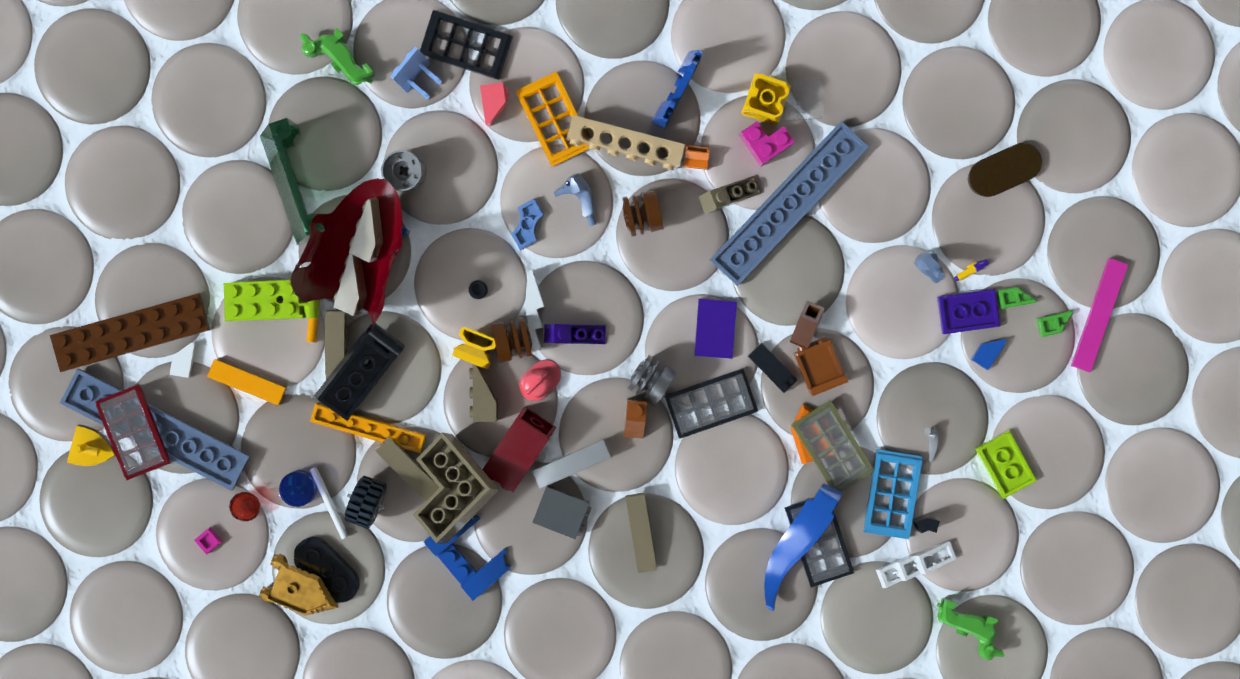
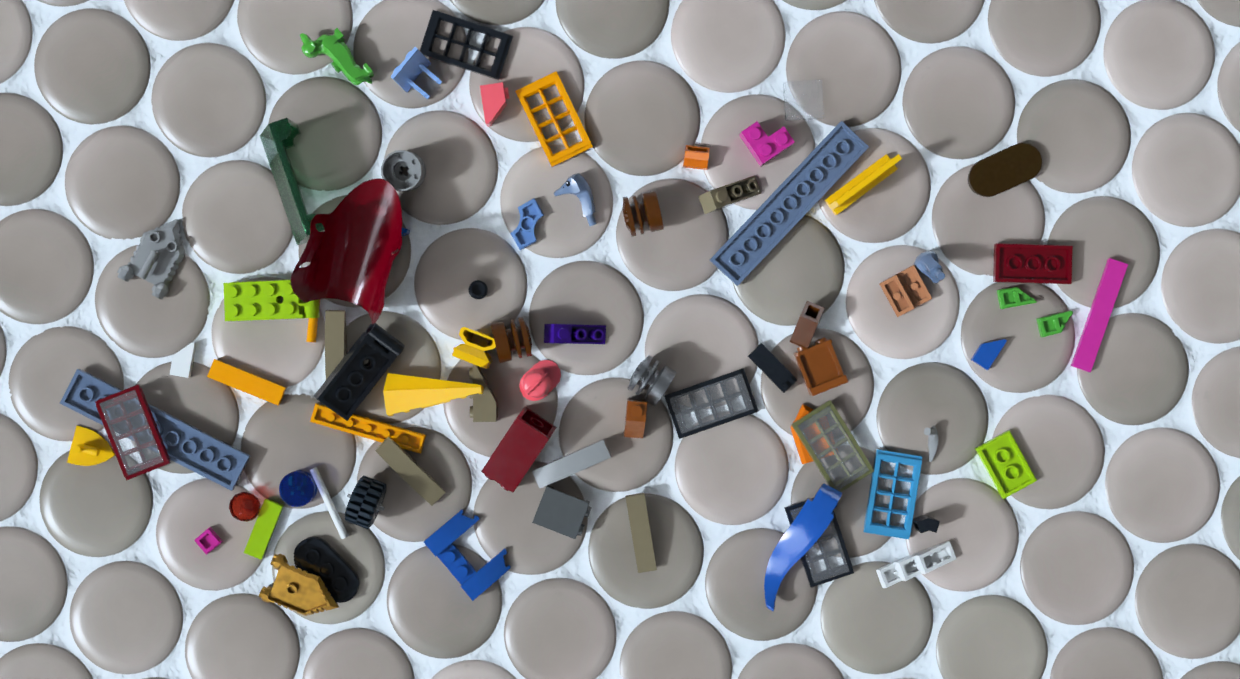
(130, 332): reddish brown plate -> none
(156, 258): none -> light grey shield
(263, 529): none -> lime tile
(352, 289): slope -> none
(368, 237): dark tan slope -> none
(411, 392): none -> yellow wedge
(461, 490): dark tan brick -> none
(533, 302): white slope -> none
(667, 107): blue wedge -> none
(673, 149): tan brick -> none
(715, 328): dark purple tile -> none
(766, 99): yellow piece -> none
(862, 183): none -> yellow fence
(905, 290): none -> nougat slope
(968, 311): dark purple tile -> none
(971, 269): piece -> none
(979, 627): bright green animal -> none
(1032, 263): none -> dark red plate

